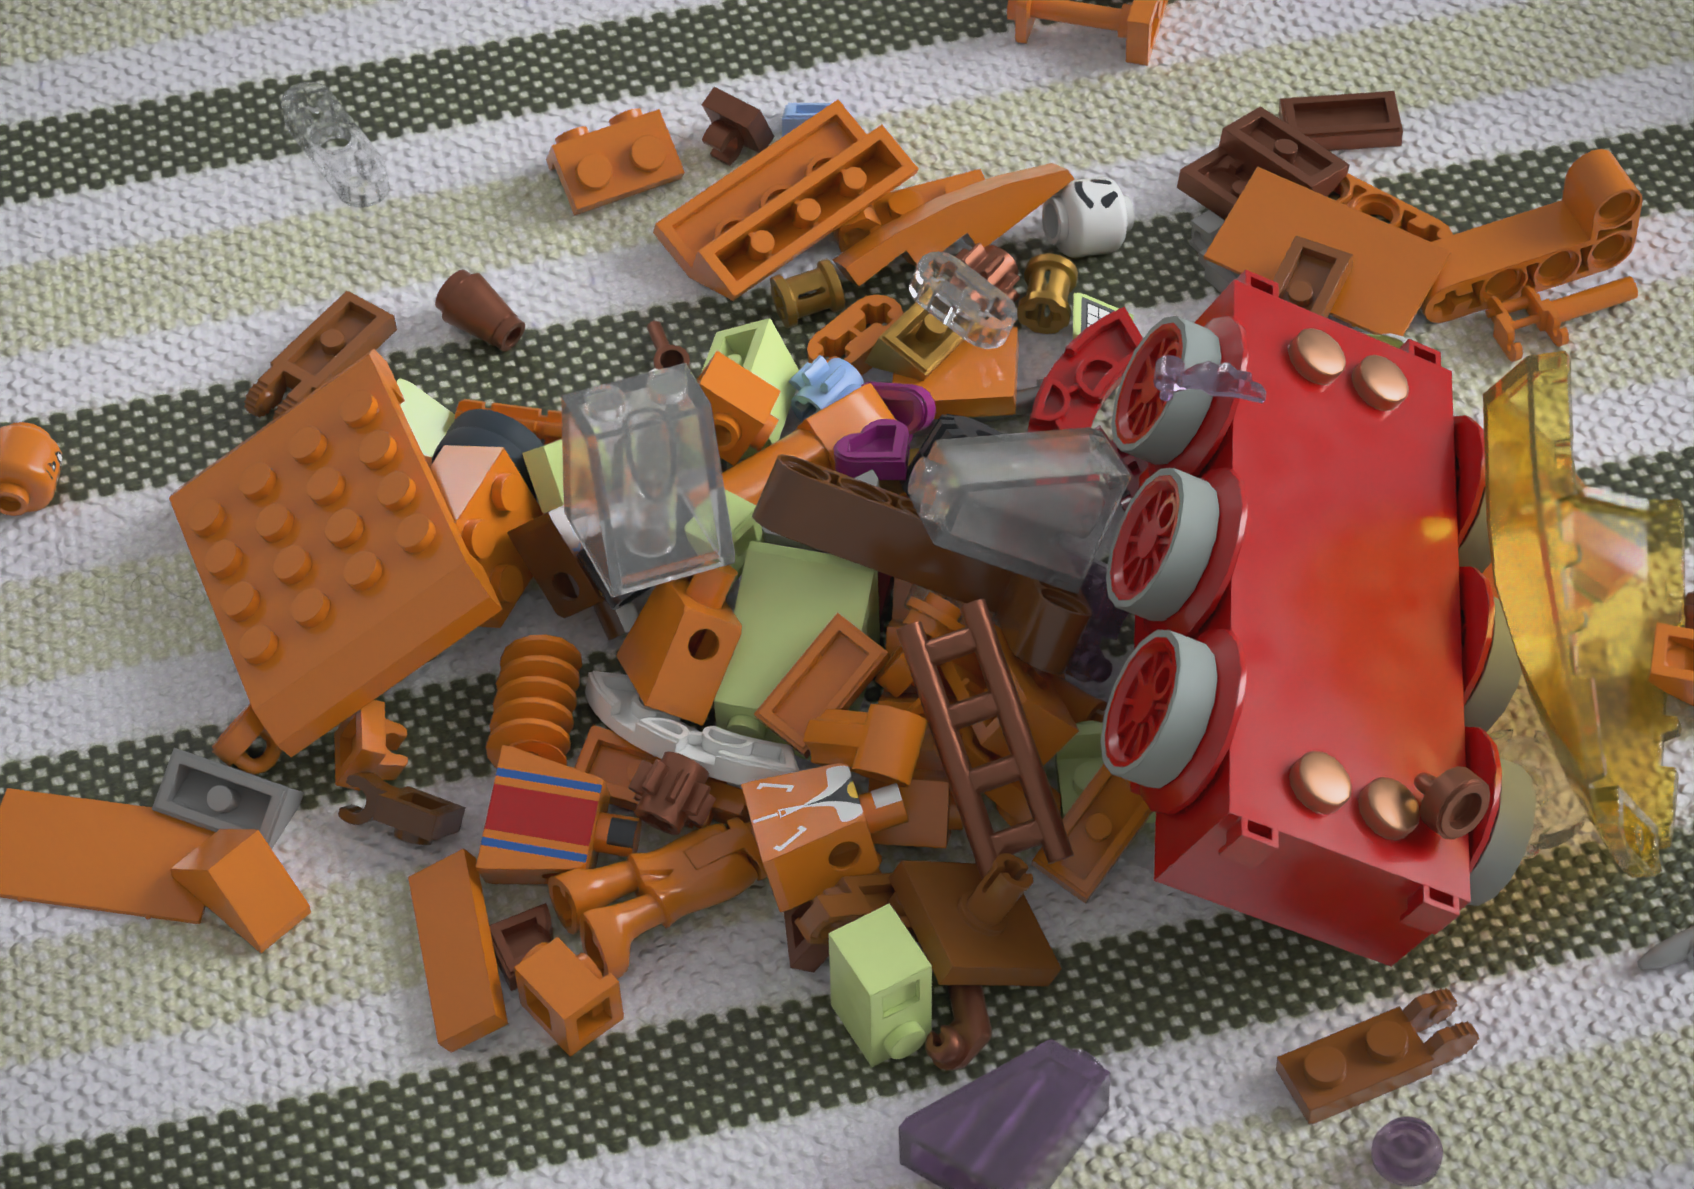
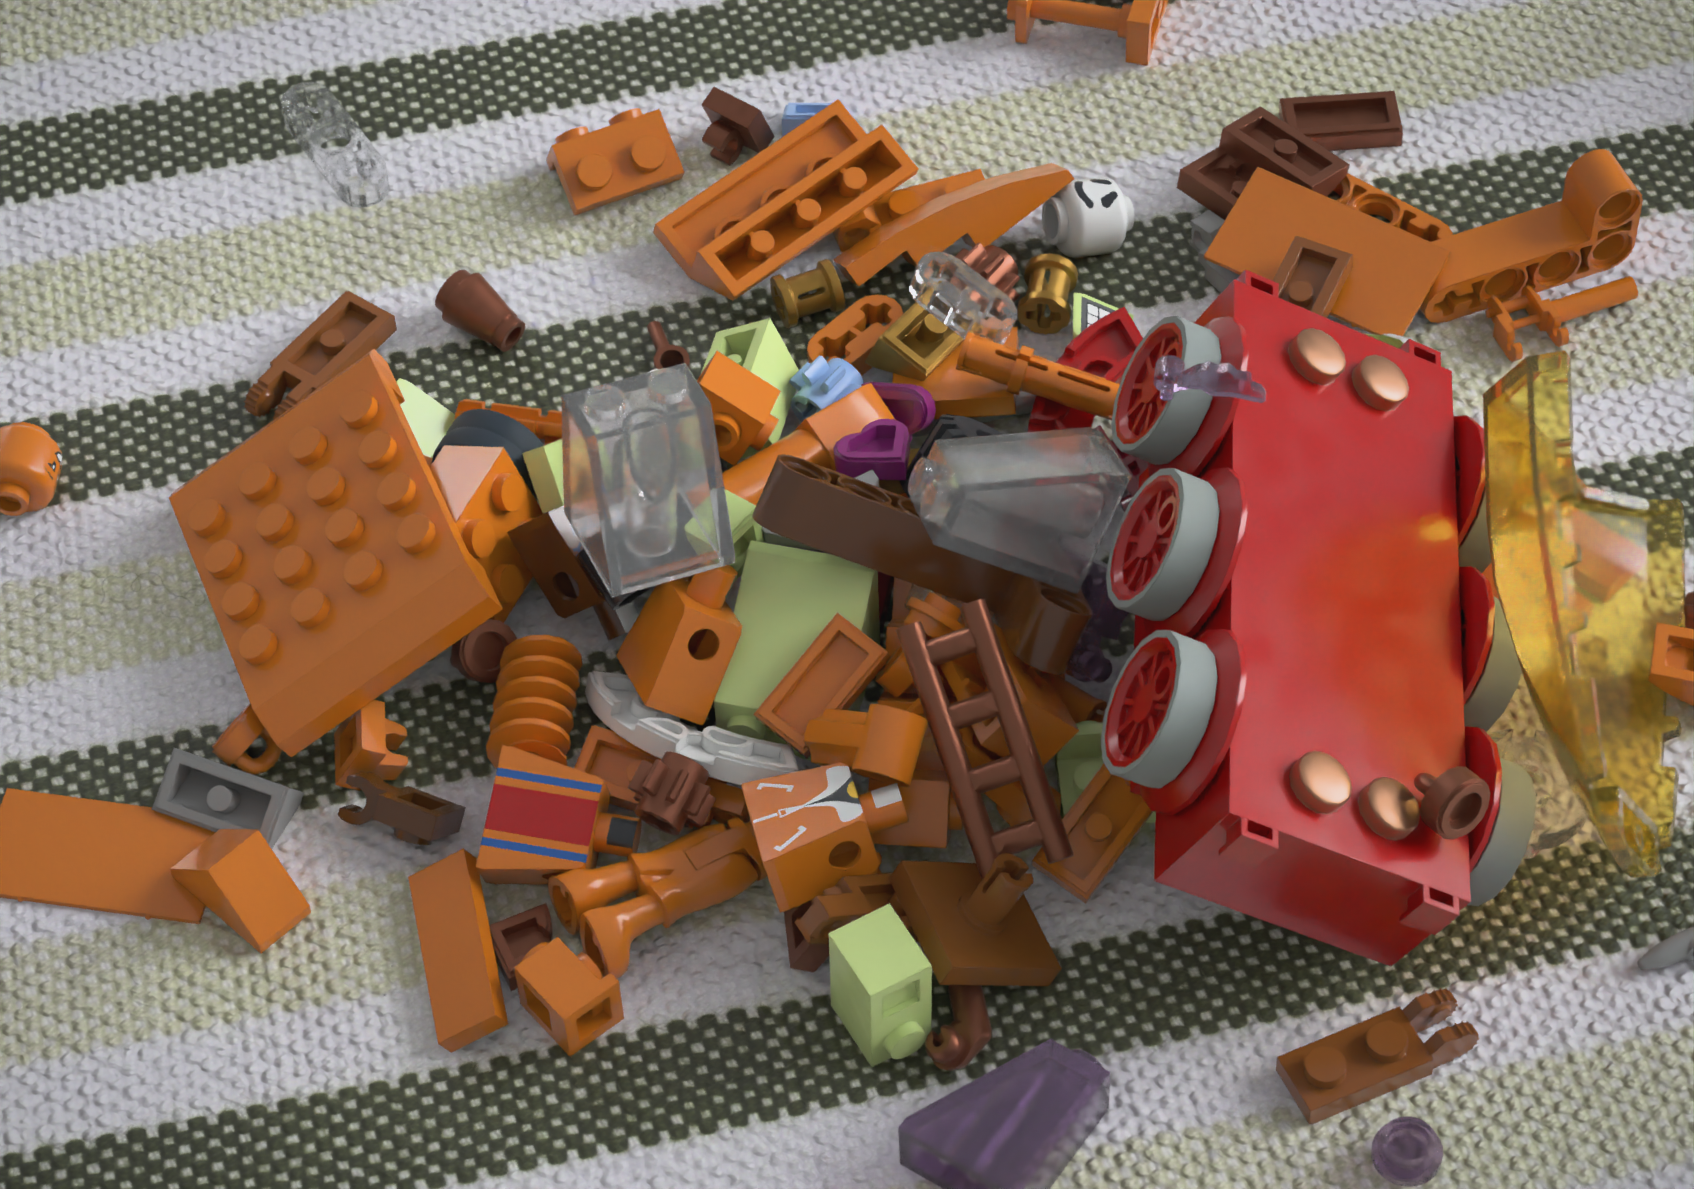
(480, 651): none -> copper tile
(1037, 376): none -> orange pin

